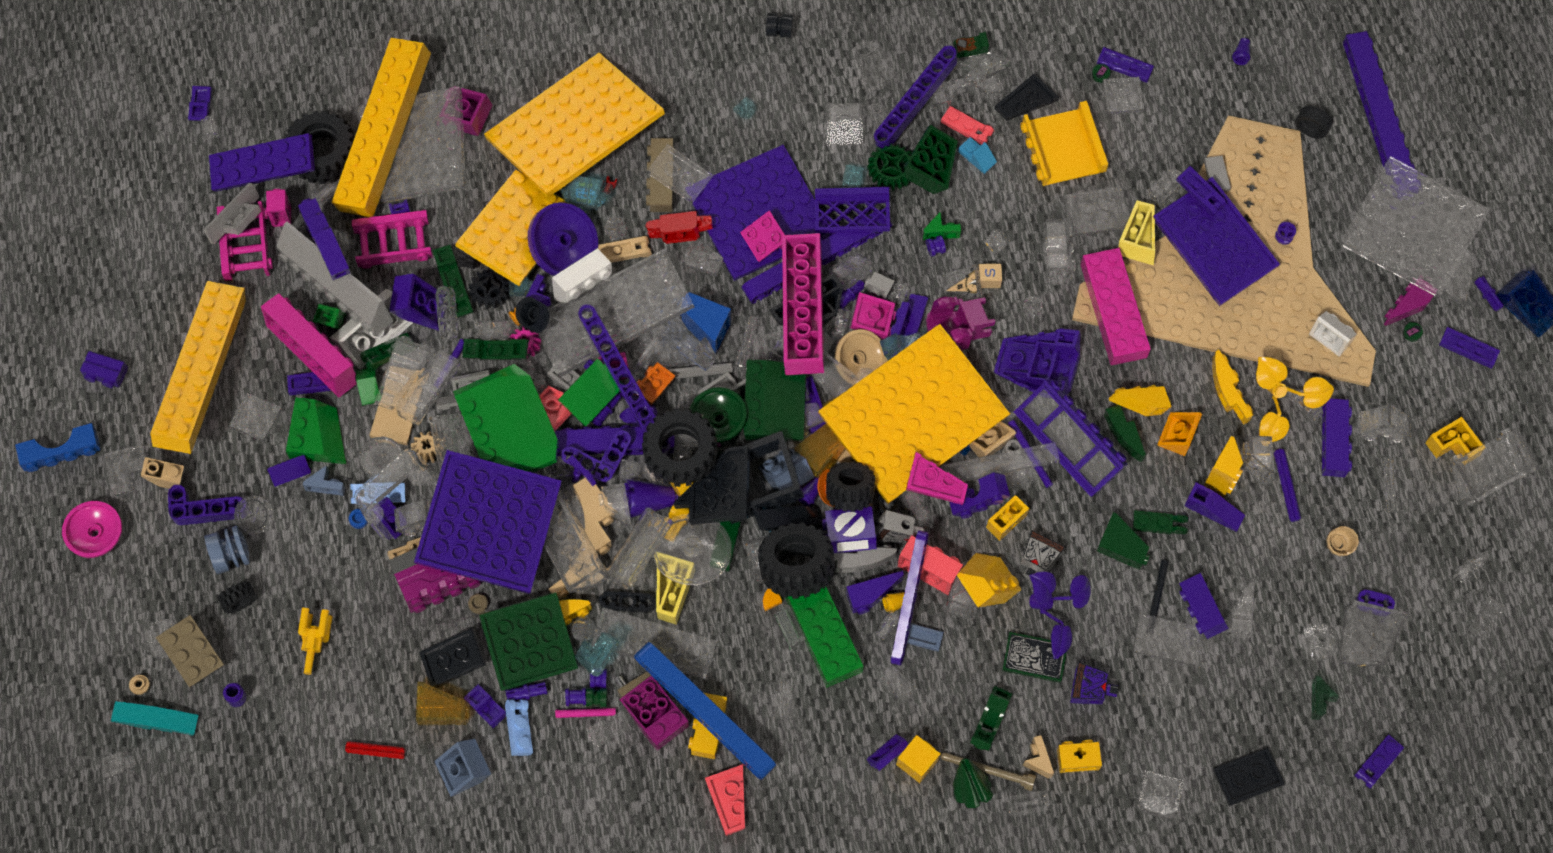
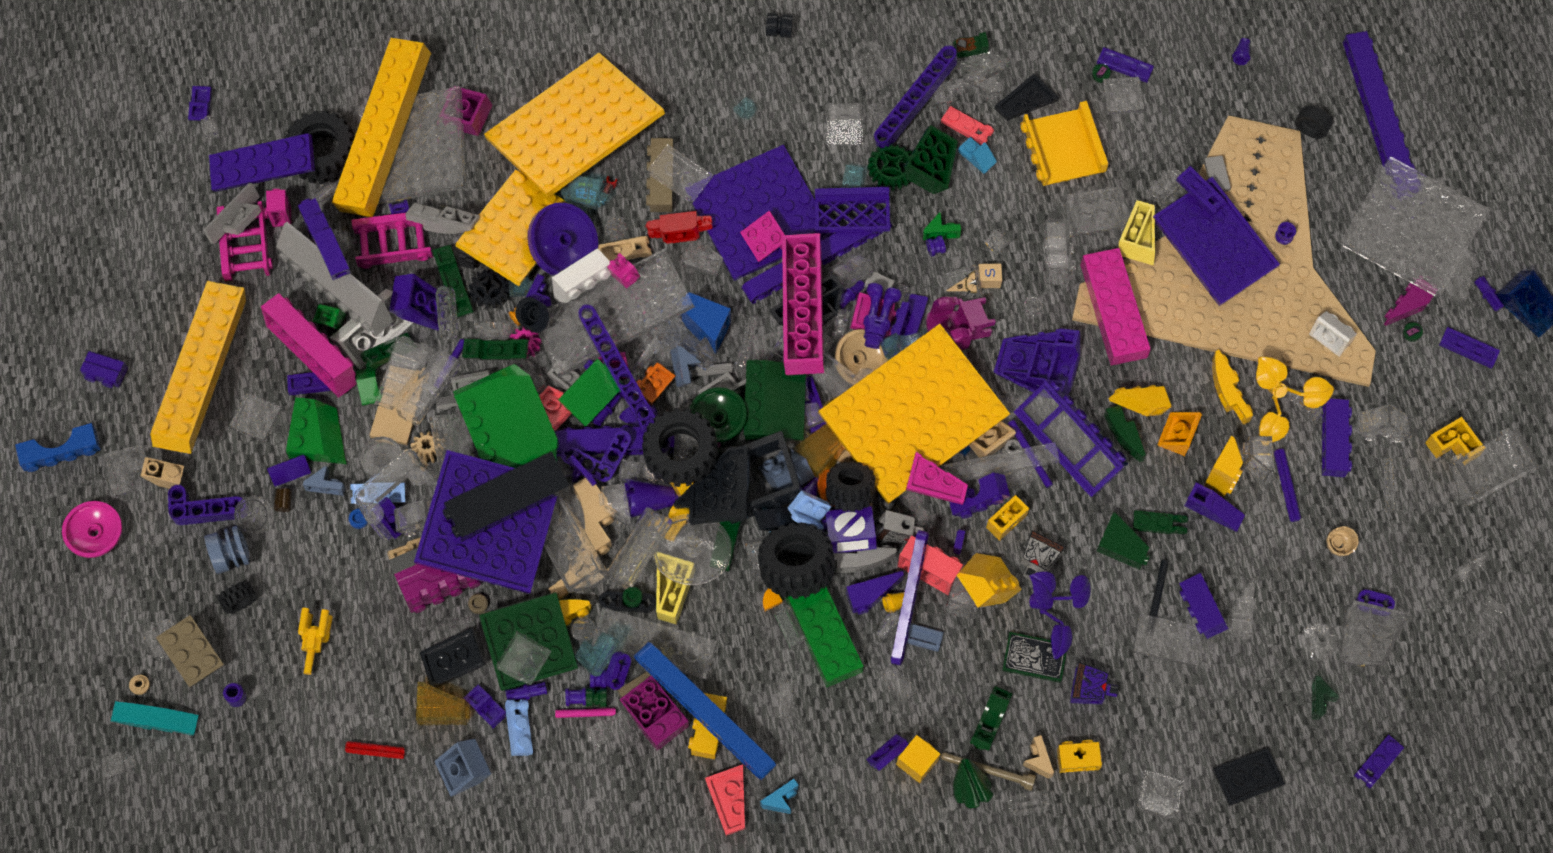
(283, 500): none -> dark brown piece
(442, 221): none -> light grey slope
(505, 497): none -> black brick
(523, 658): none -> clear slope
(617, 670): none -> dark purple beam
(623, 271): none -> dark pink brick
(632, 597): none -> dark green tile
(681, 361): none -> sand blue slope
(776, 800): none -> dark azure slope
(808, 509): none -> light blue bracket
(875, 325): none -> dark purple piece
(958, 542): none -> dark purple tile

